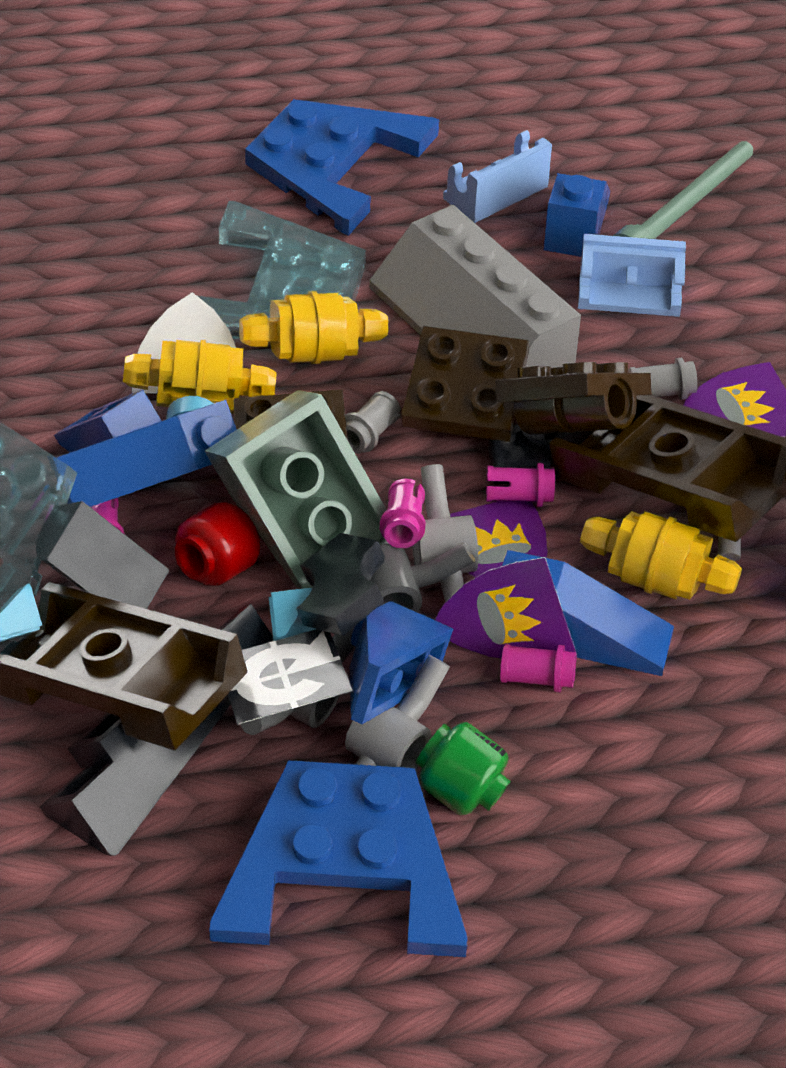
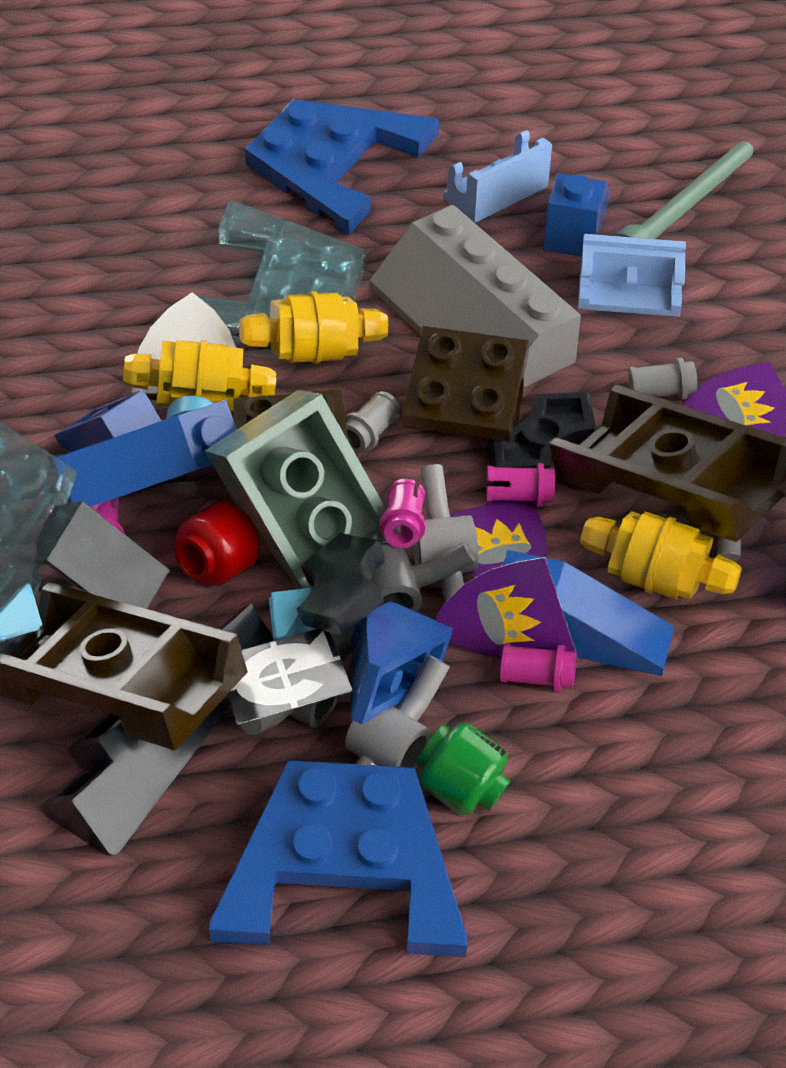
(574, 396): dark brown plate -> none

